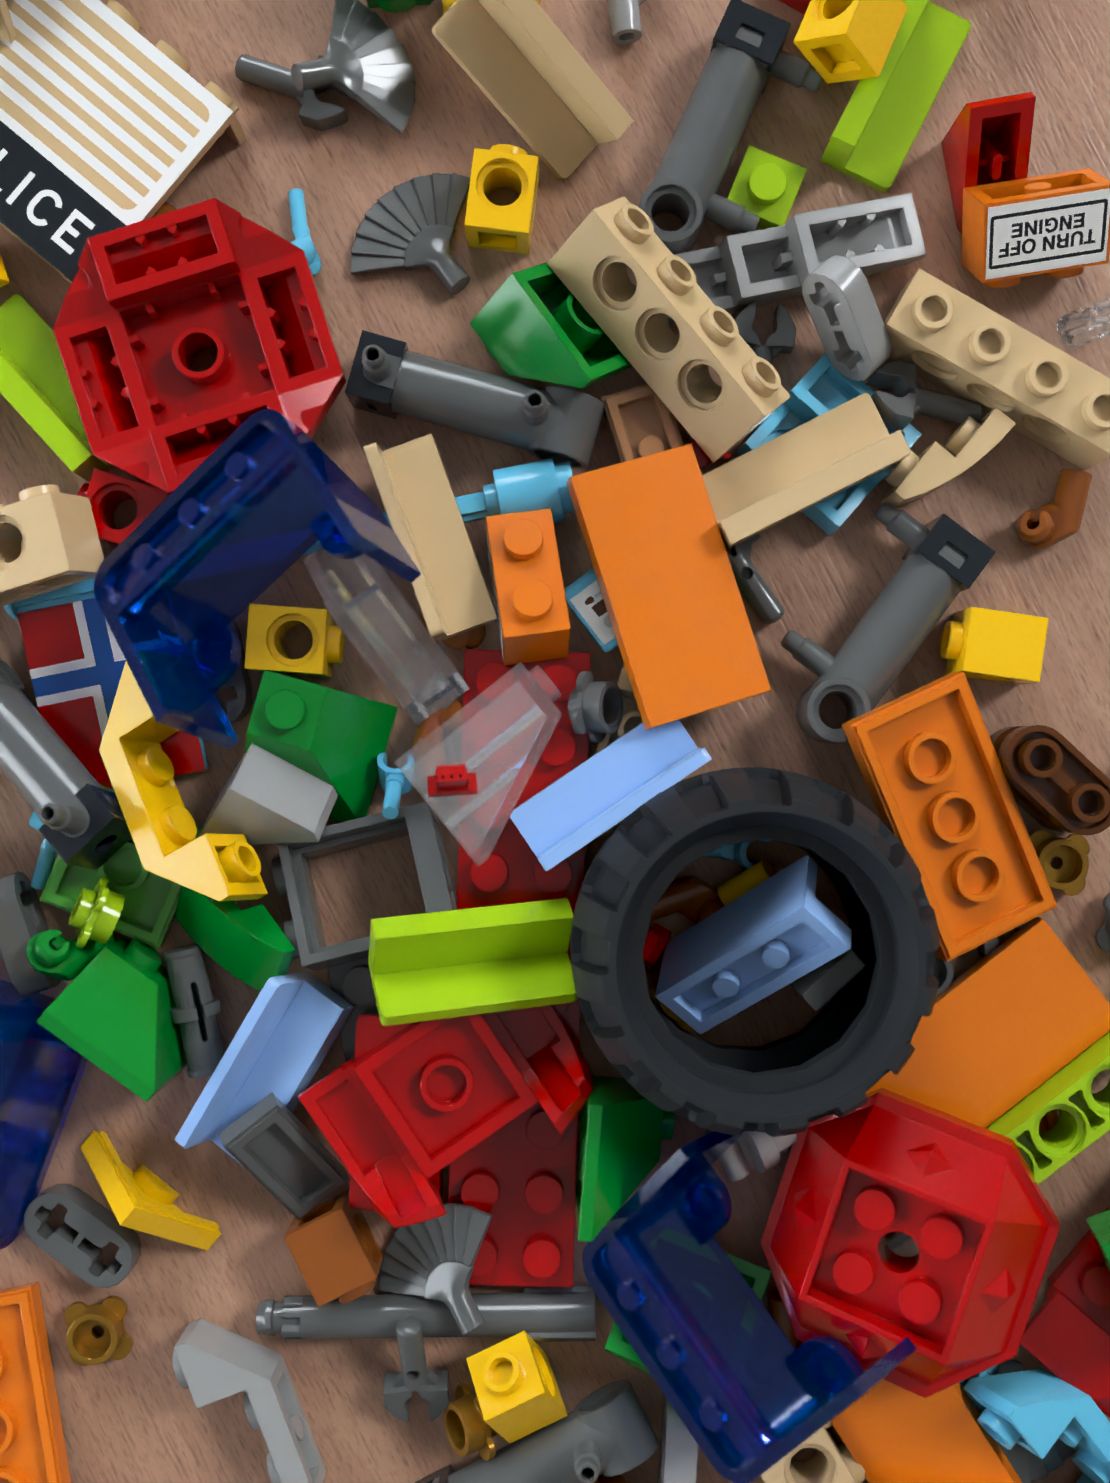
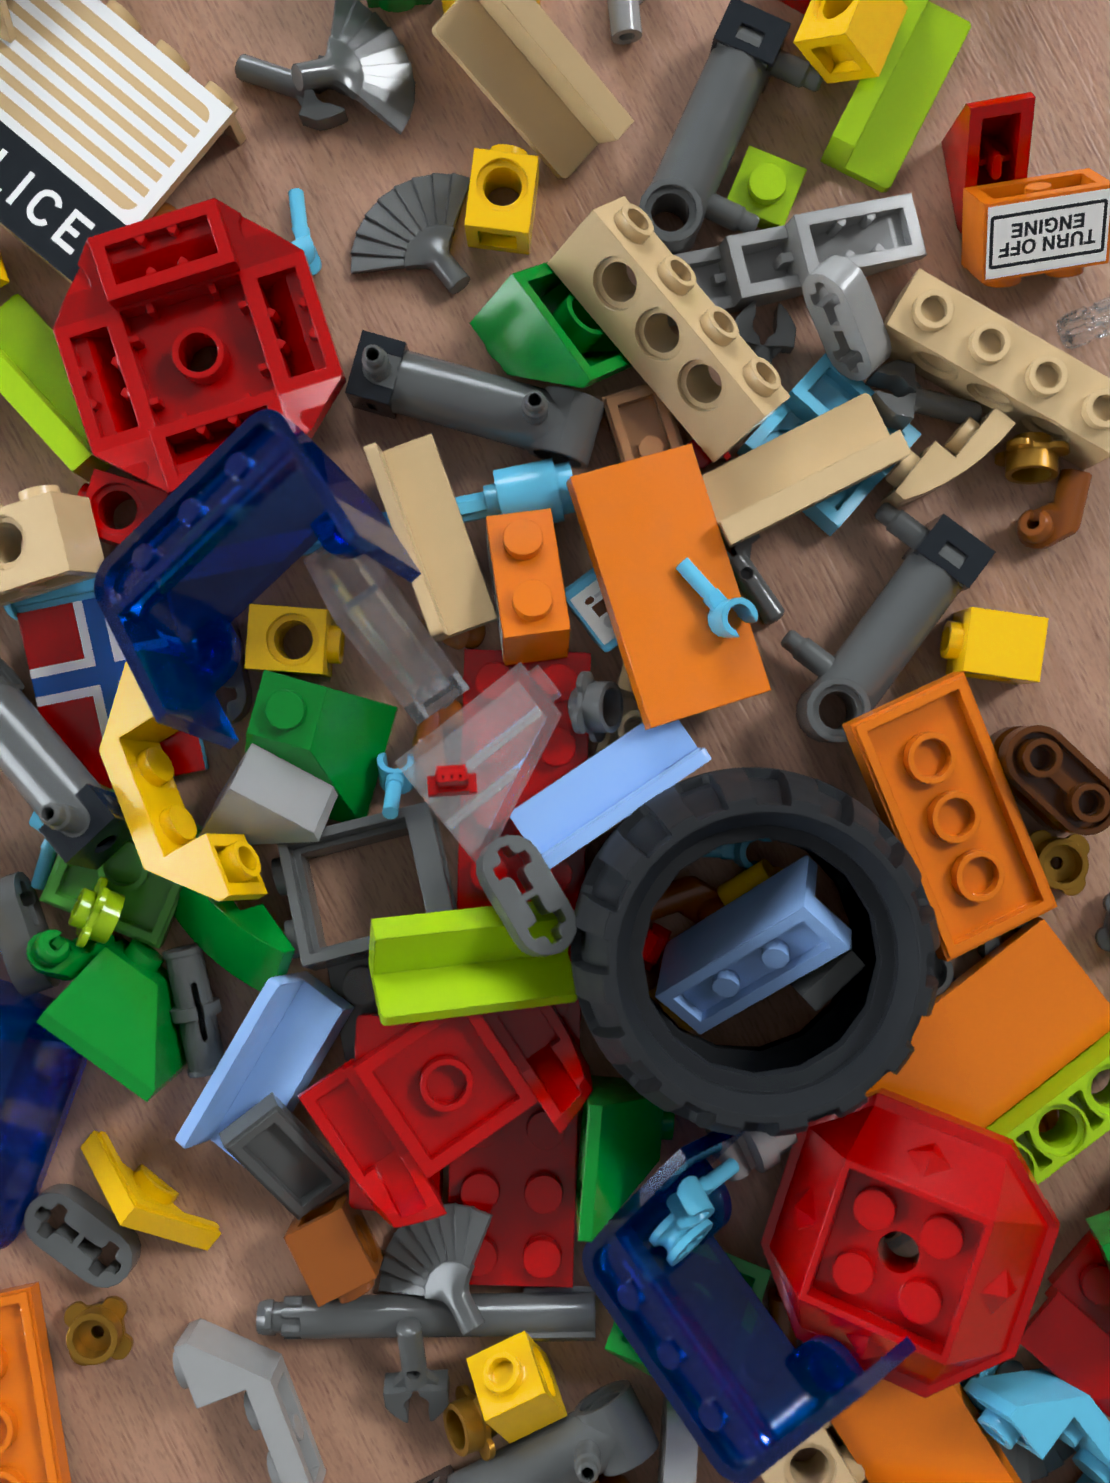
(539, 887): none -> dark grey beam
(677, 1241): none -> medium azure bush
(690, 1202): none -> medium azure hand
(717, 602): none -> medium azure hand
(1031, 458): none -> pearl gold plate

